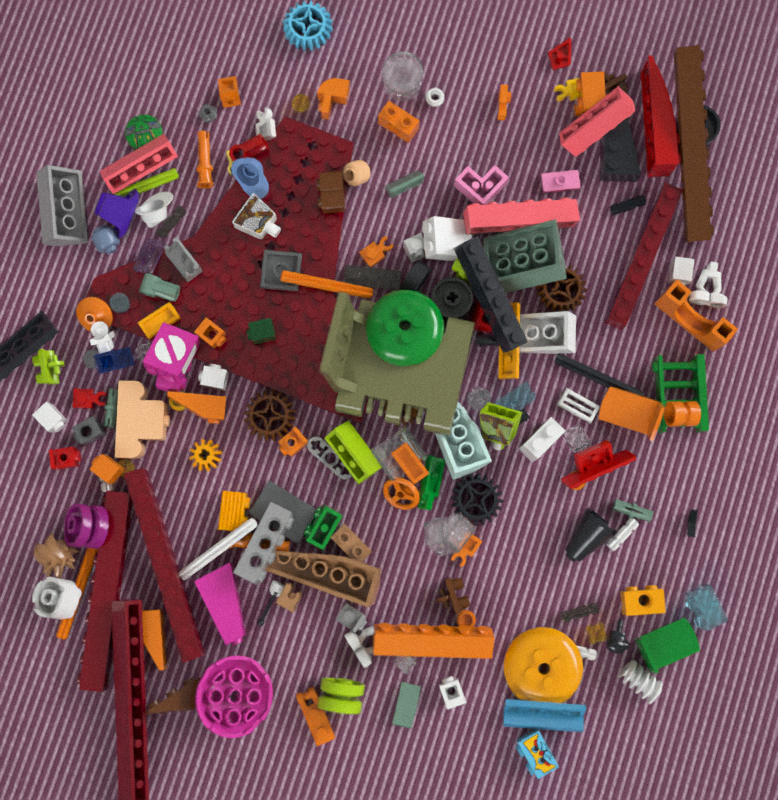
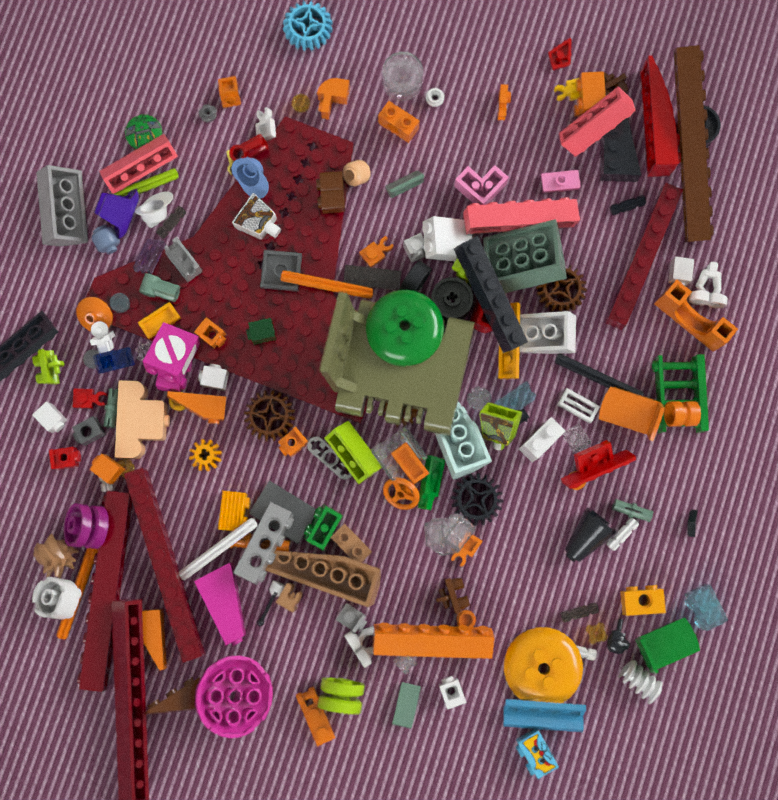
(204, 168): orange pin -> none
(485, 340): black pin -> none

